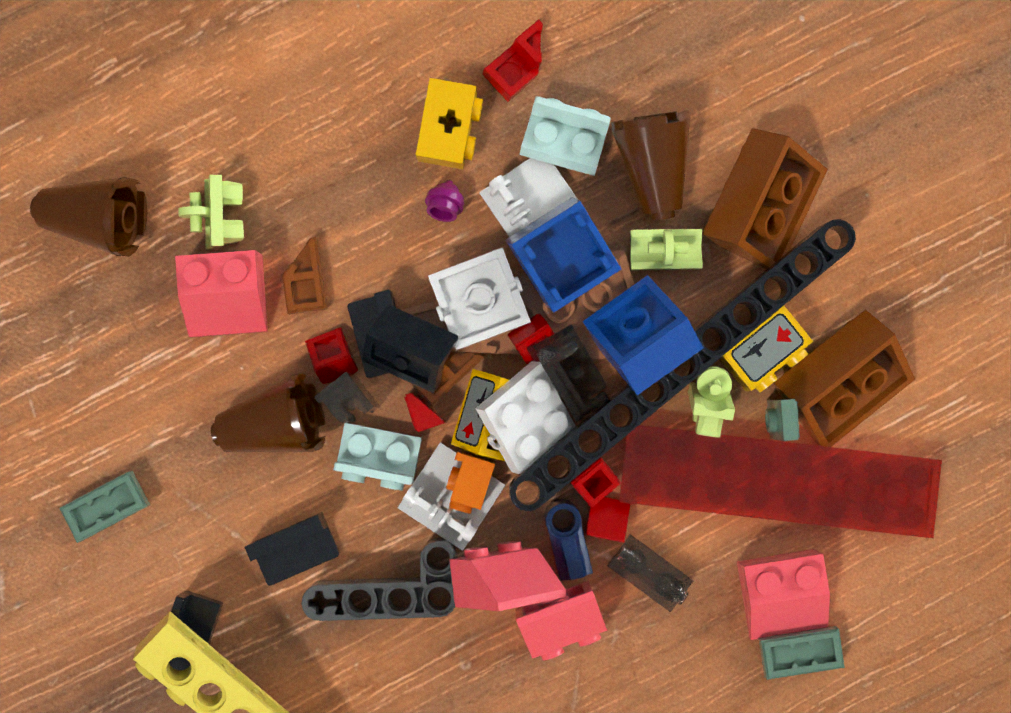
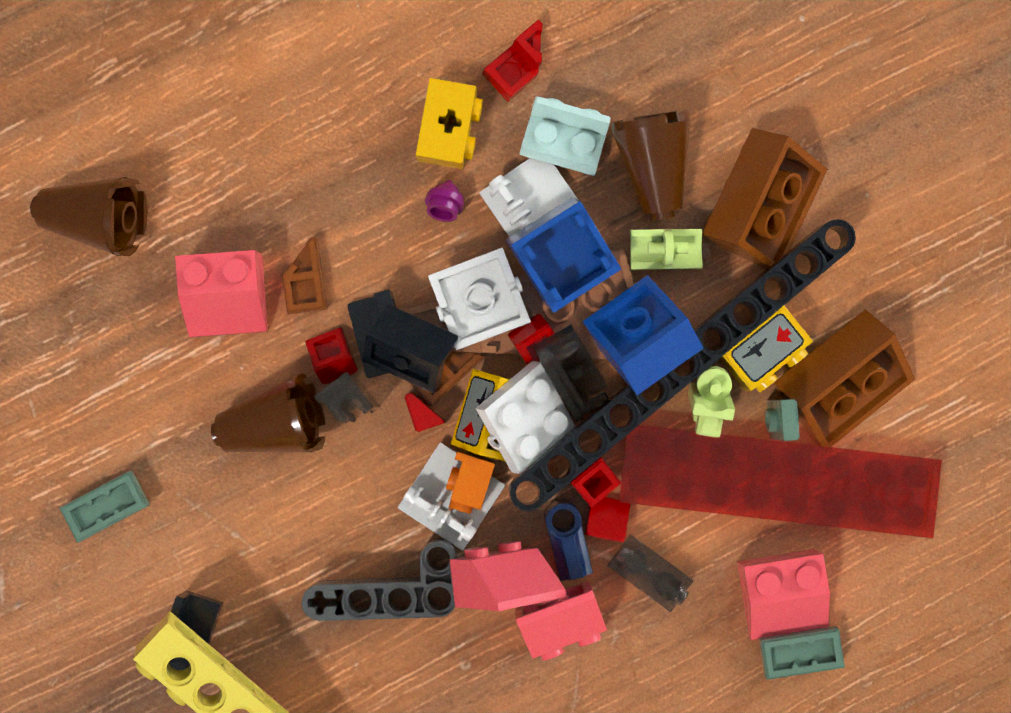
(216, 195): yellowish green hips -> none
(294, 549): black panel -> none
(378, 455): light aqua bracket -> none

